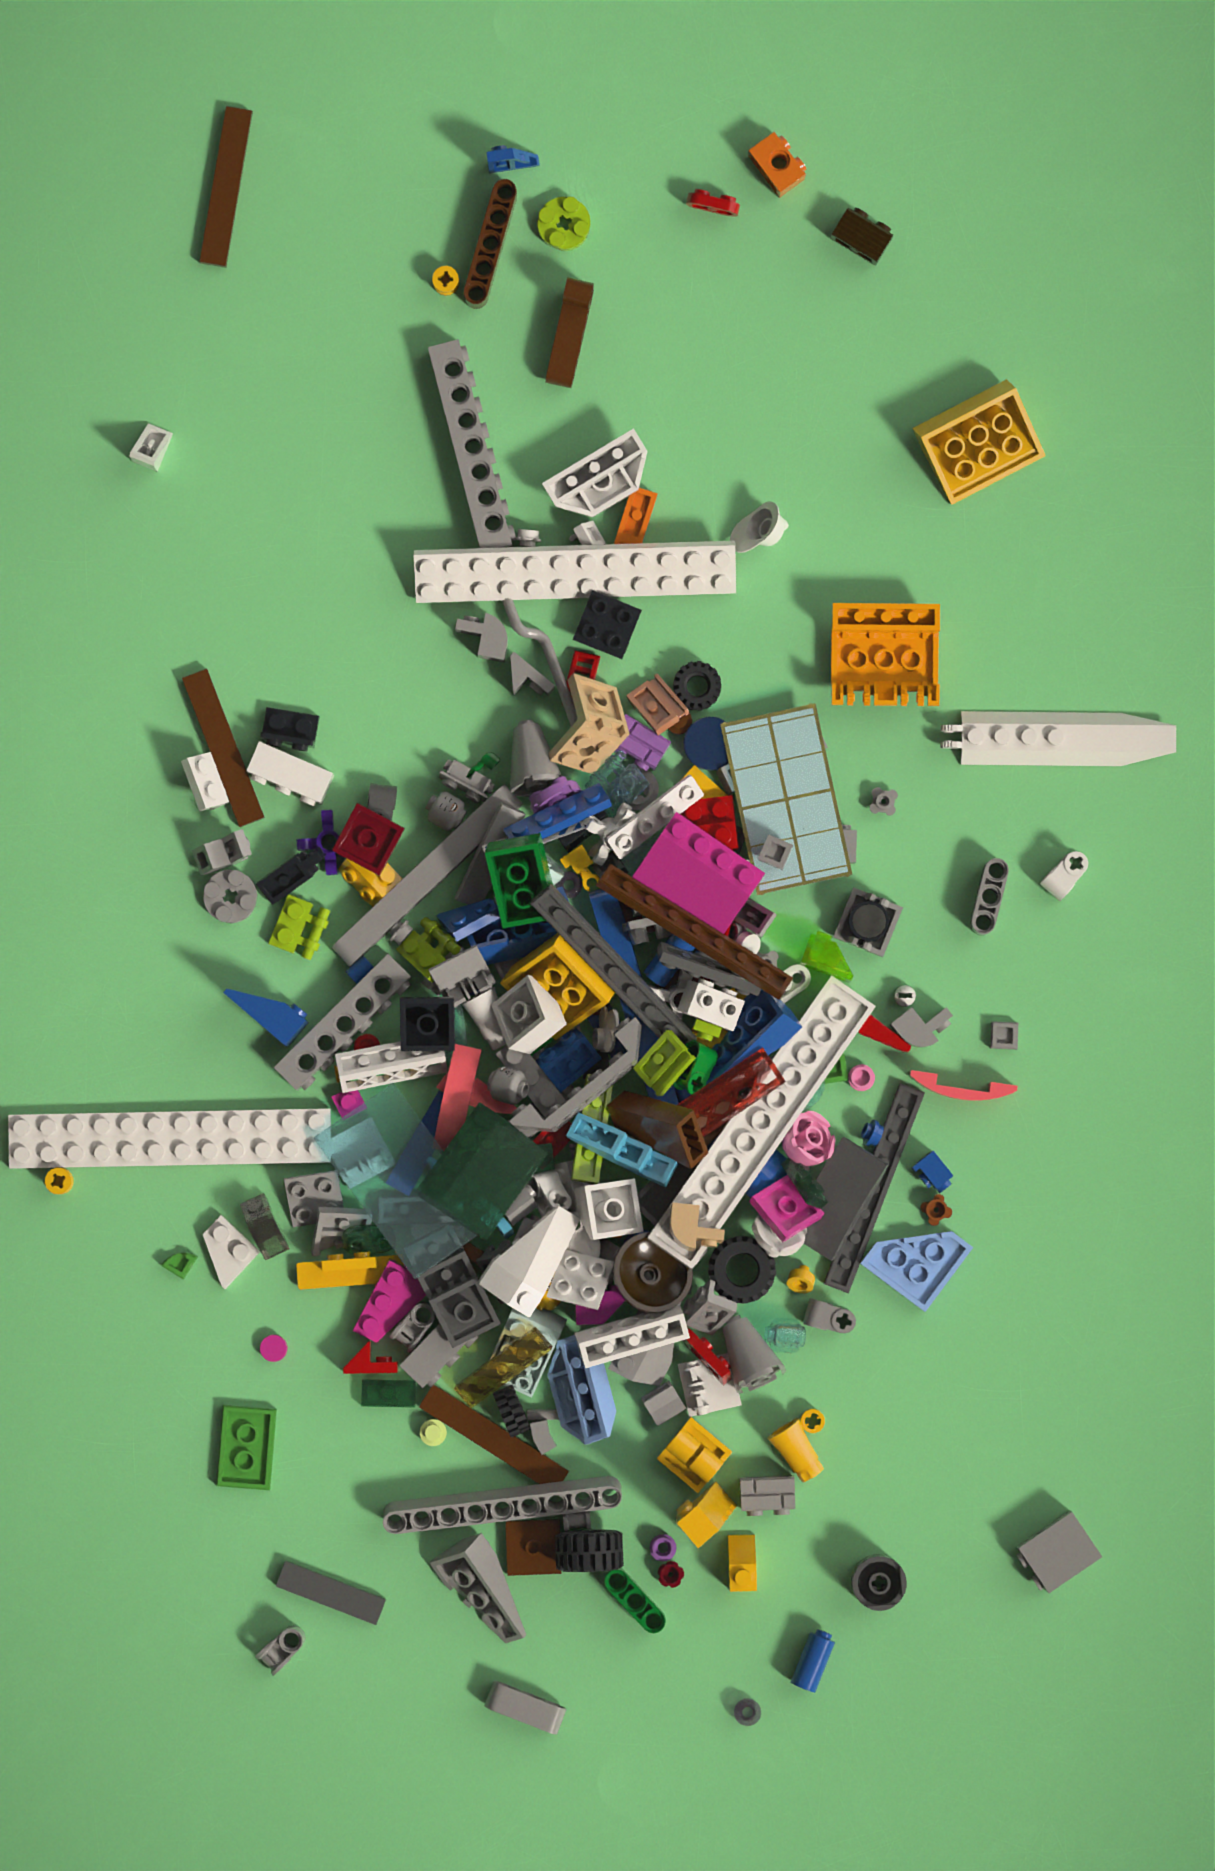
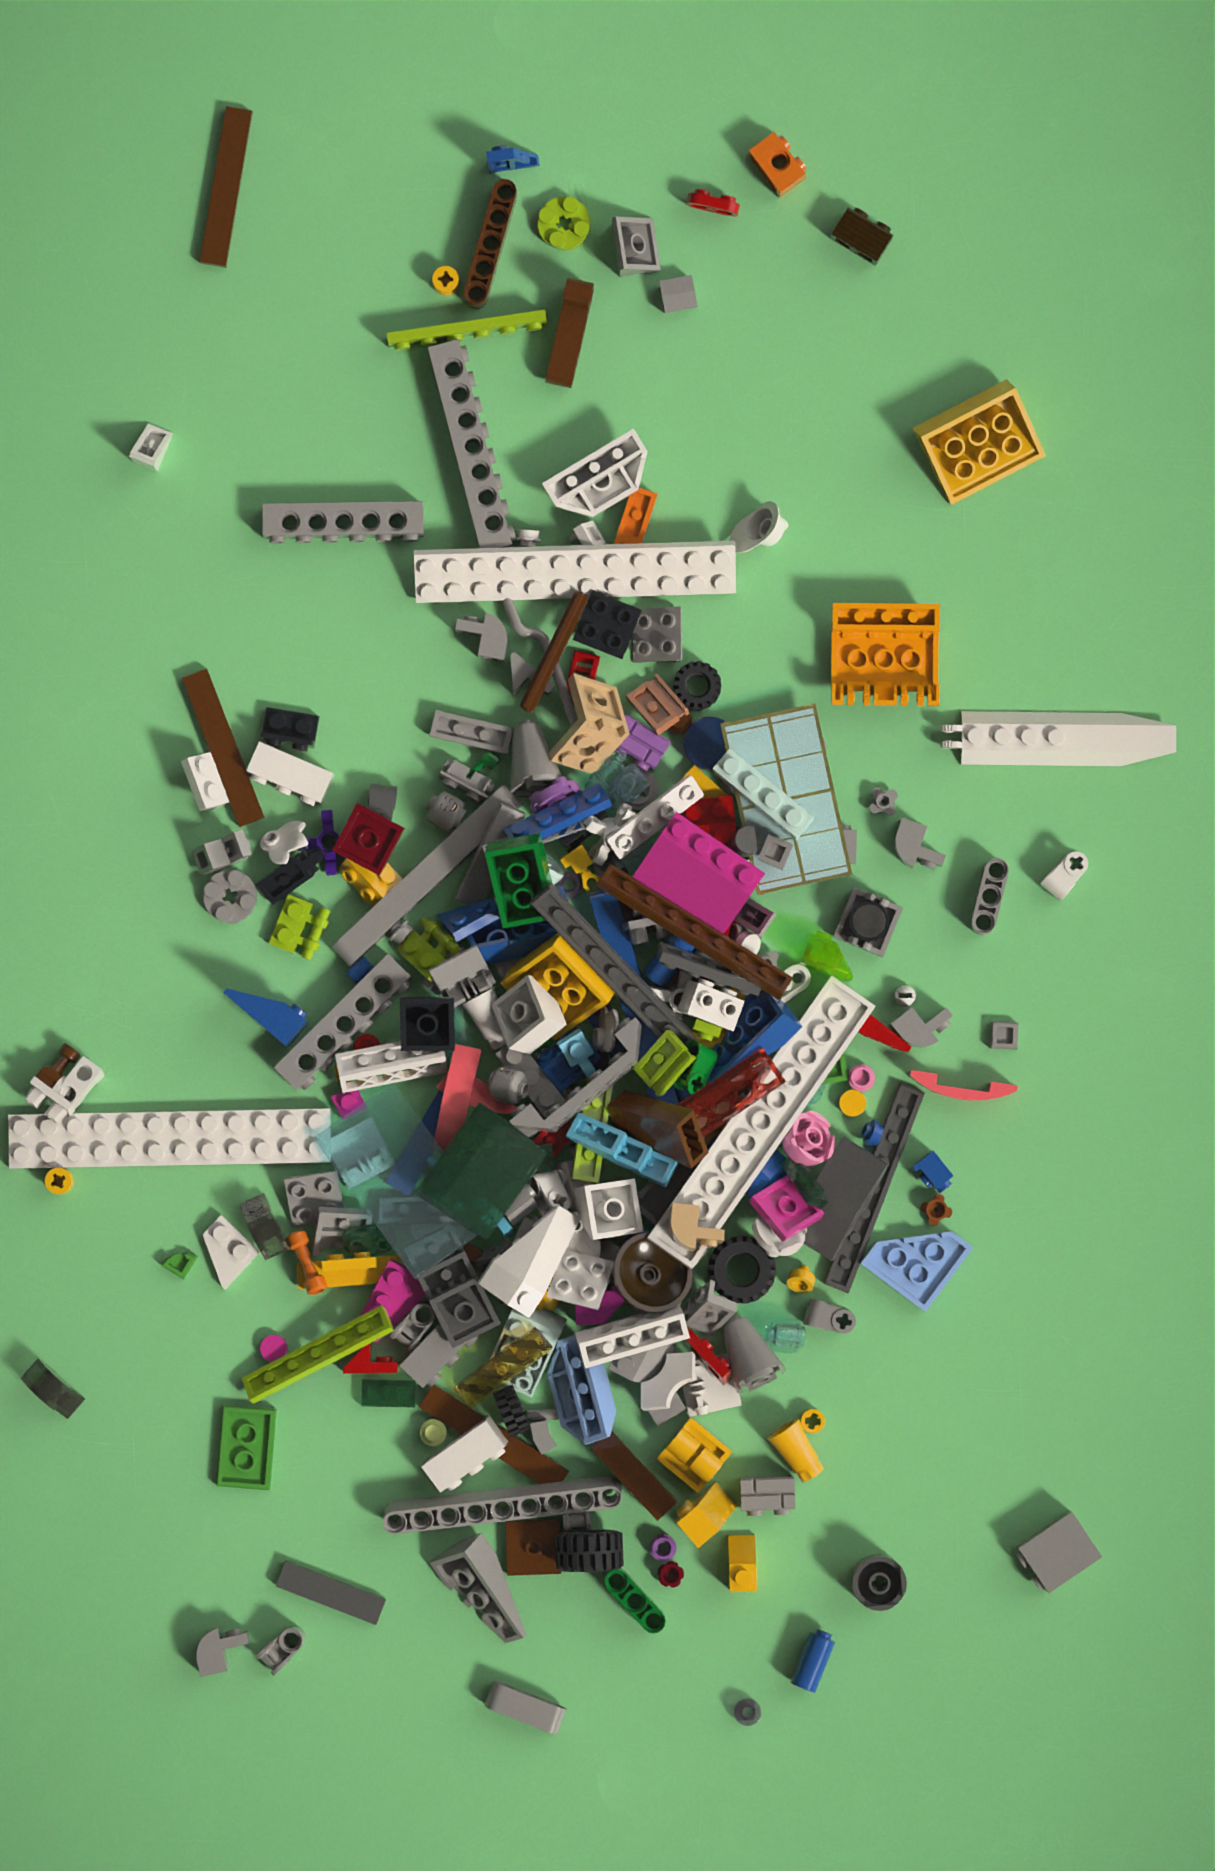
(52, 1389): none -> clear smoke brick
(63, 1091): none -> white hips
(211, 1649): none -> light grey brick
(276, 513): none -> light grey brick
(284, 840): none -> white plate
(314, 1282): none -> orange piece
(317, 1354): none -> lime plate
(465, 1455): none -> white brick
(471, 732): none -> light grey plate
(477, 328): none -> lime plate
(554, 652): none -> reddish brown axle
(576, 1051): none -> medium azure plate
(634, 1475): none -> reddish brown slope
(635, 245): none -> light grey slope
(658, 635): none -> light grey hinge
(676, 1372): none -> white tile
(678, 294): none -> light grey piece
(744, 842): none -> dark grey brick
(763, 794): none -> light aqua brick
(852, 1103): none -> yellow tile
(908, 846): none -> light grey brick

